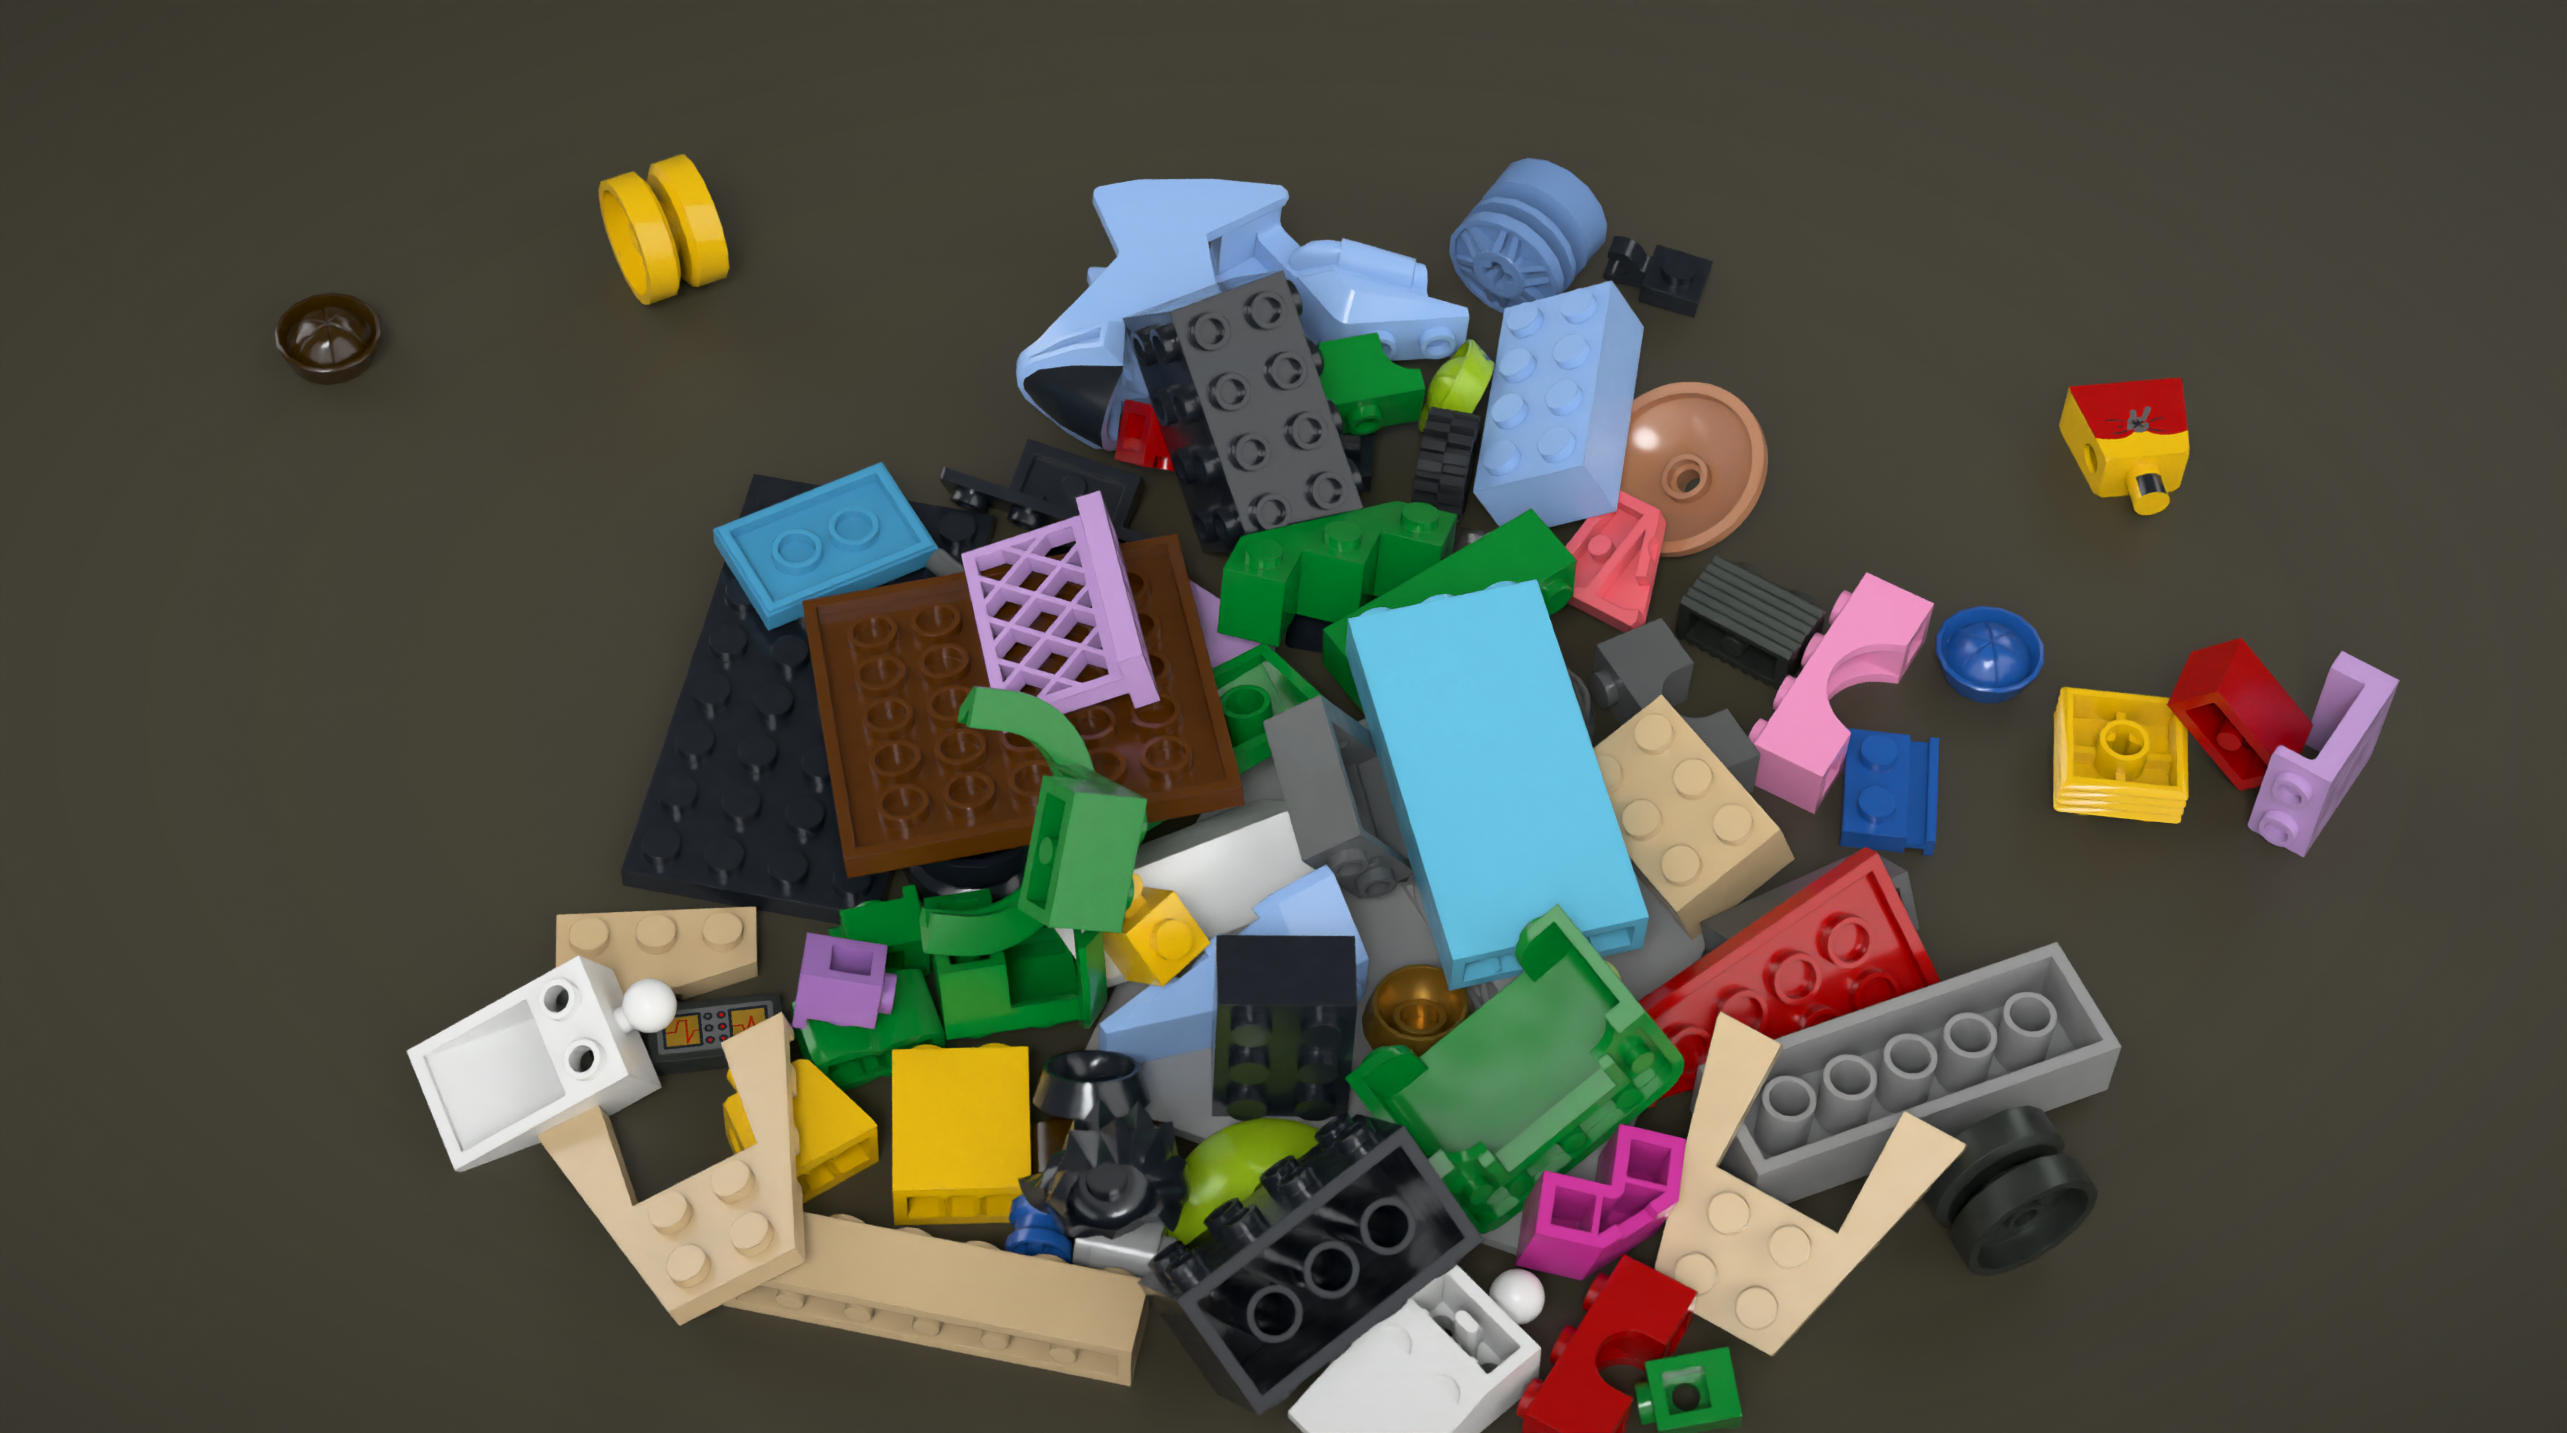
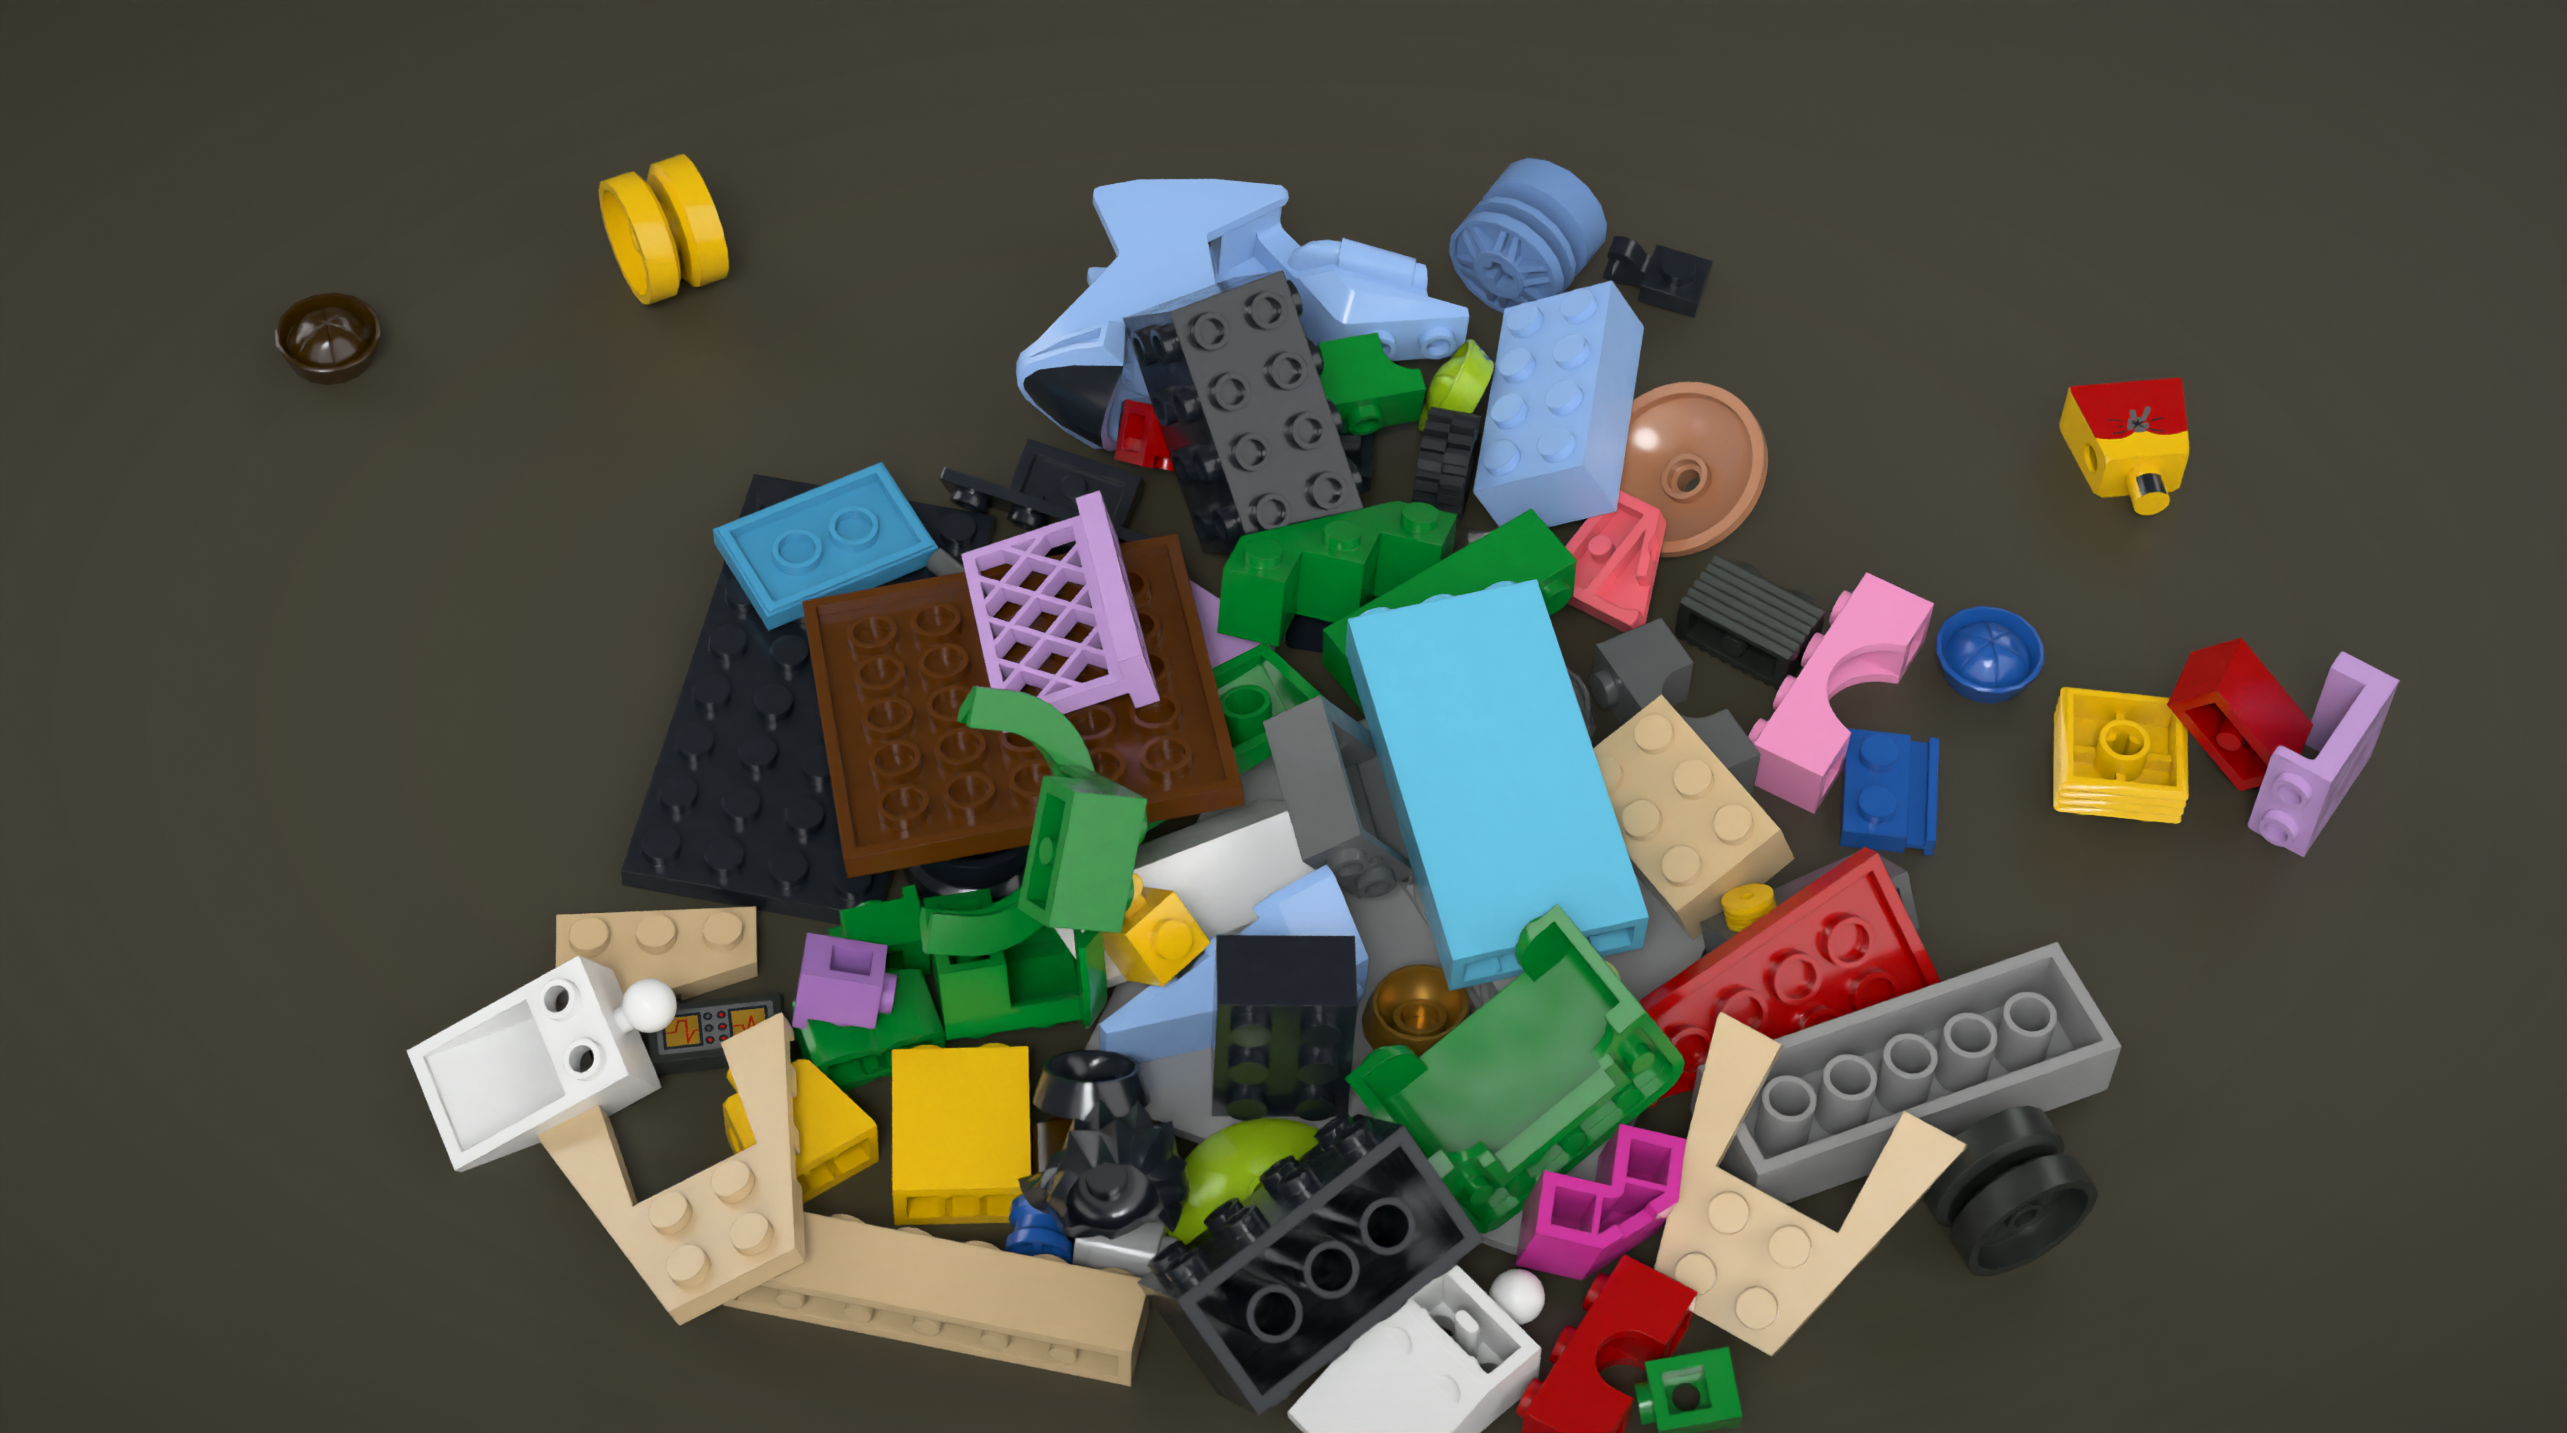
(1747, 904): none -> yellow piece

